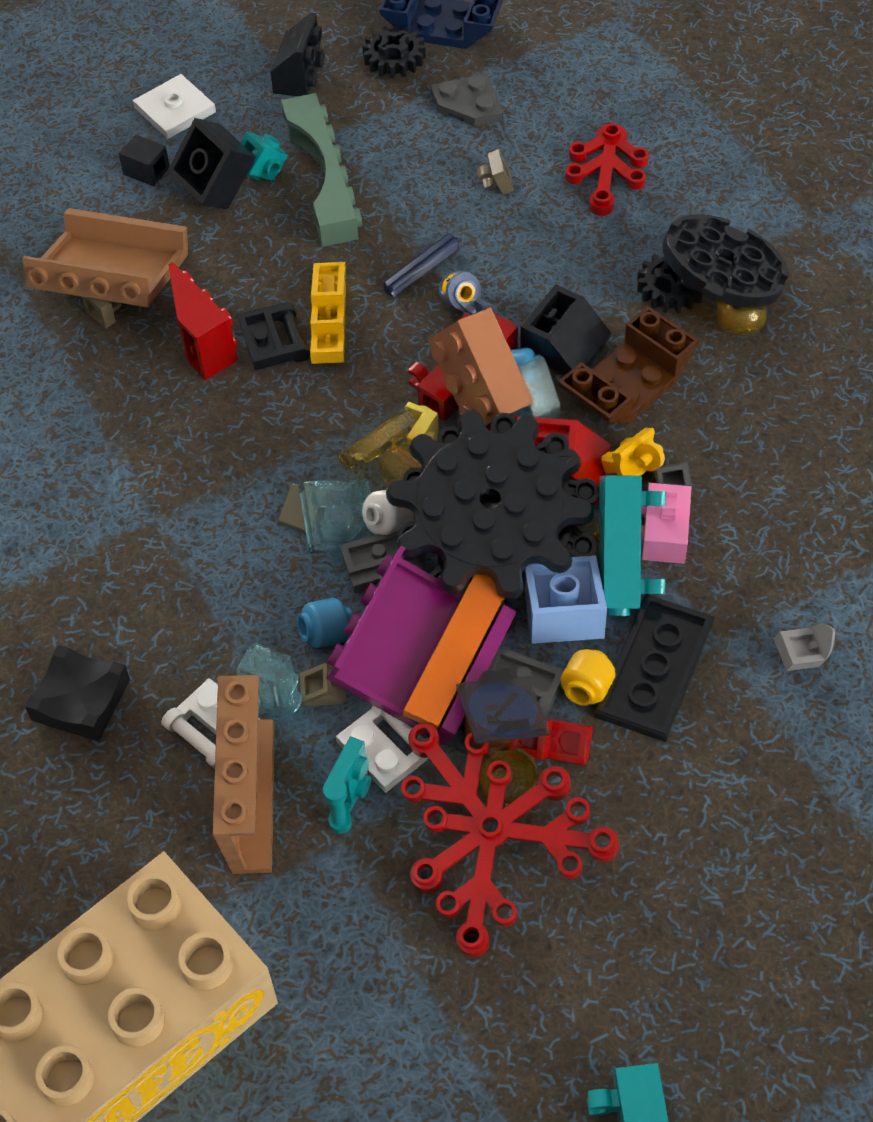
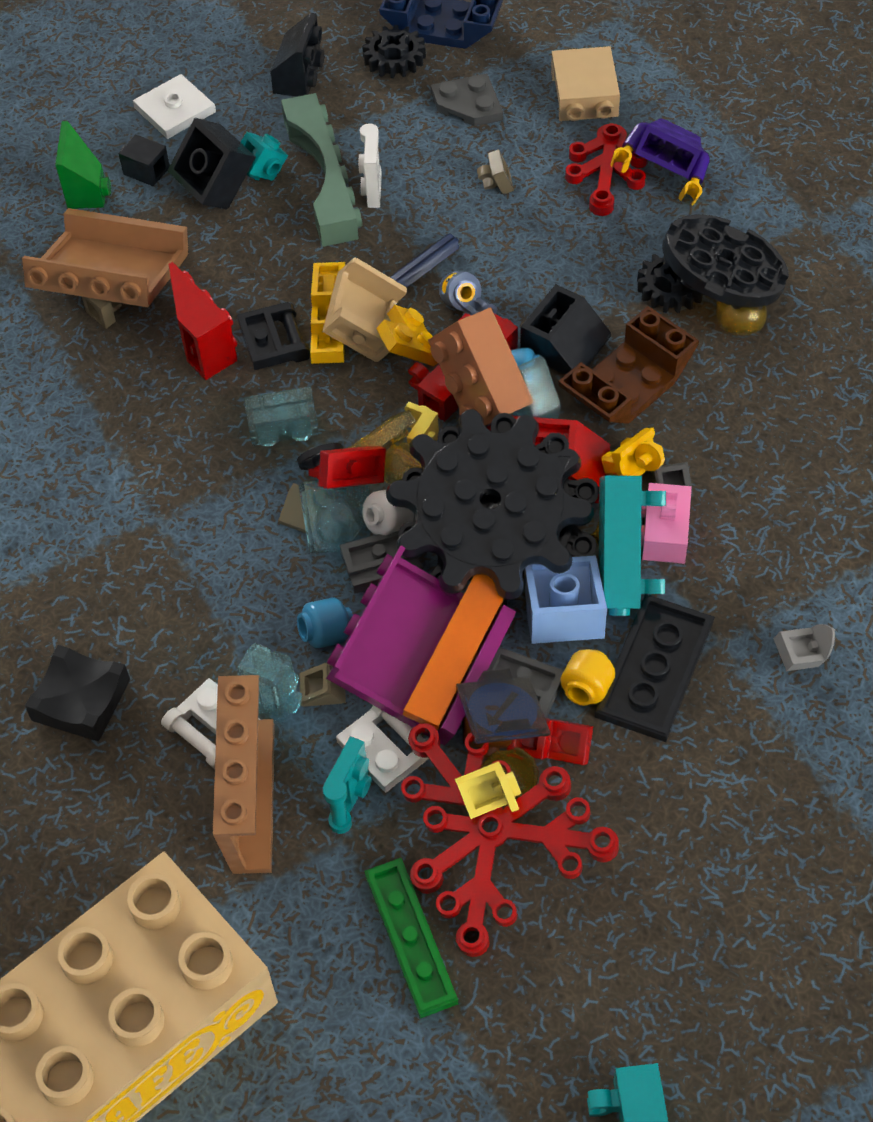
(80, 171): none -> green slope
(281, 416): none -> clear light blue brick
(344, 467): none -> red piece
(359, 306): none -> tan panel
(369, 165): none -> white plate
(407, 335): none -> yellow plate
(411, 938): none -> green tile
(488, 790): none -> light yellow bracket
(585, 83): none -> tan panel
(670, 148): none -> dark purple torso

